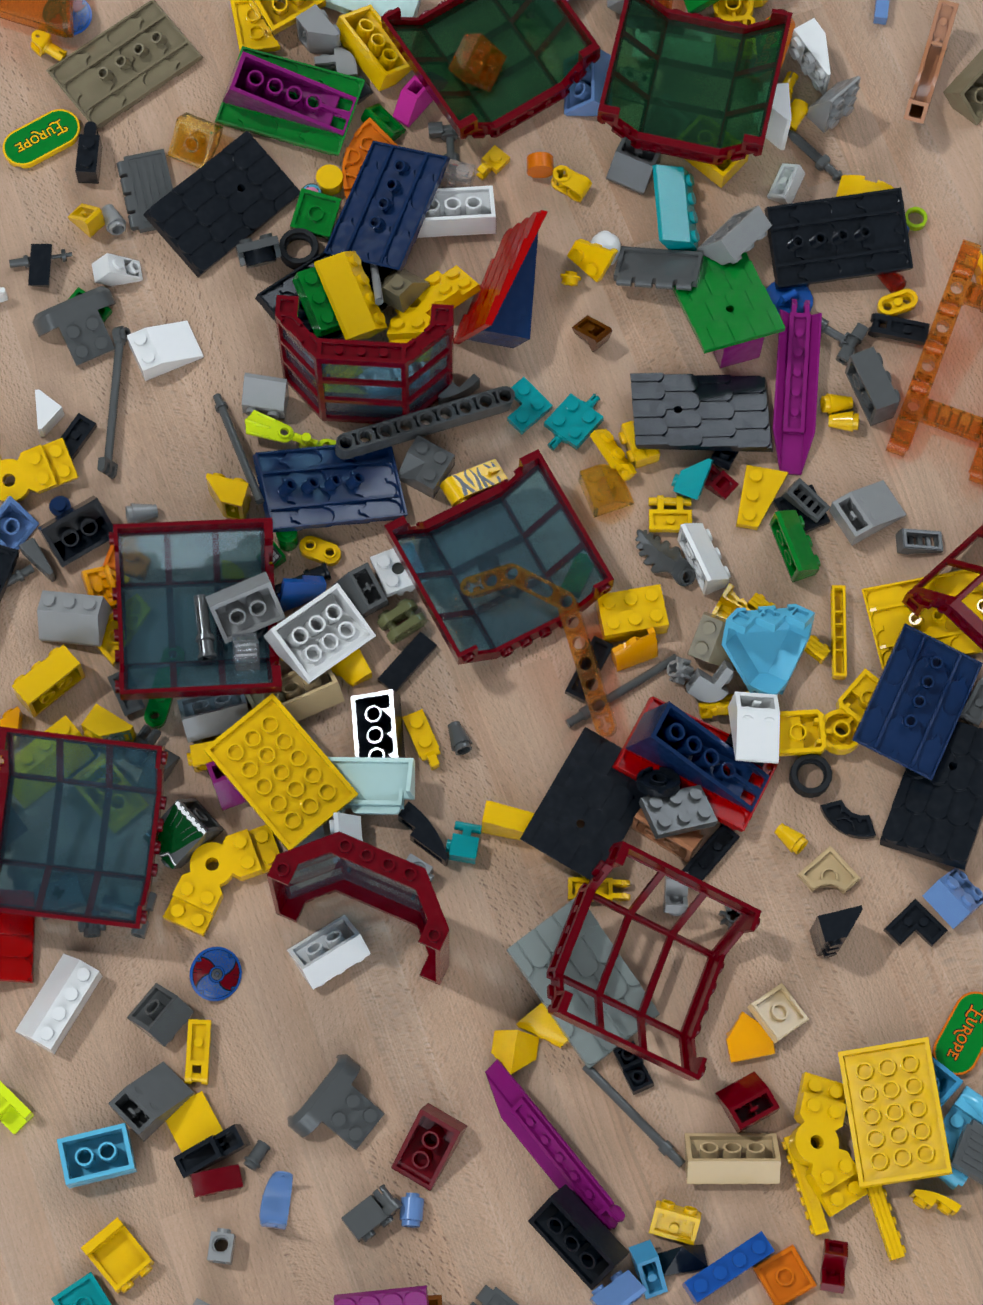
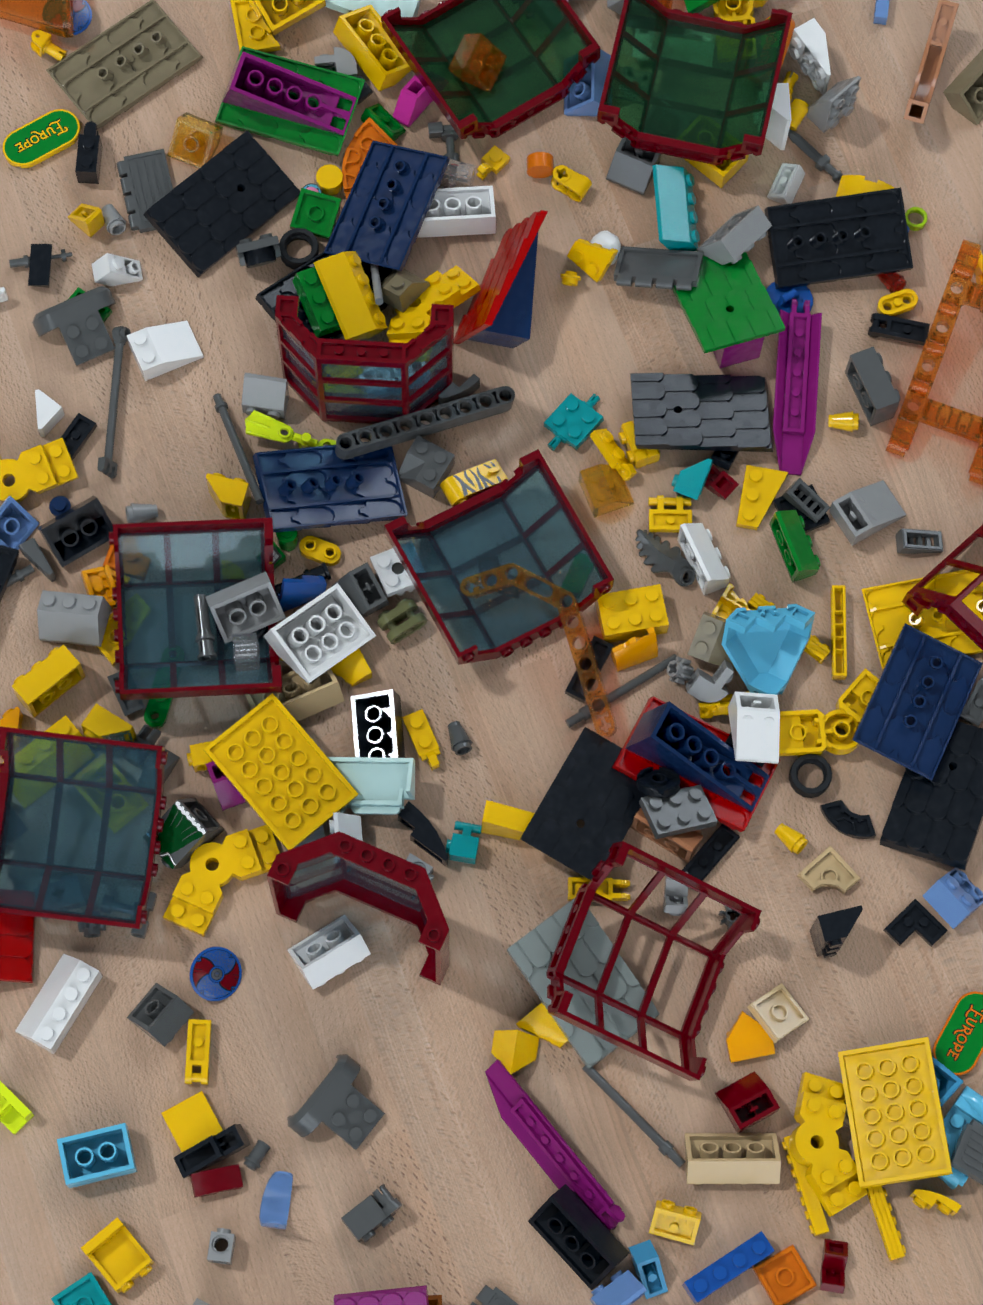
(151, 1100): dark grey slope -> none
(210, 715): light grey slope -> none
(317, 31): light grey slope -> none
(407, 662): black tile -> none
(412, 1210): medium blue brick -> none
(428, 1146): dark red slope -> none
(532, 406): teal plate -> none
(592, 331): reddish brown slope -> none
(633, 1070): black slope -> none
(683, 1259): black slope -> none
(835, 403): yellow cone -> none
(847, 342): dark grey bar -> none

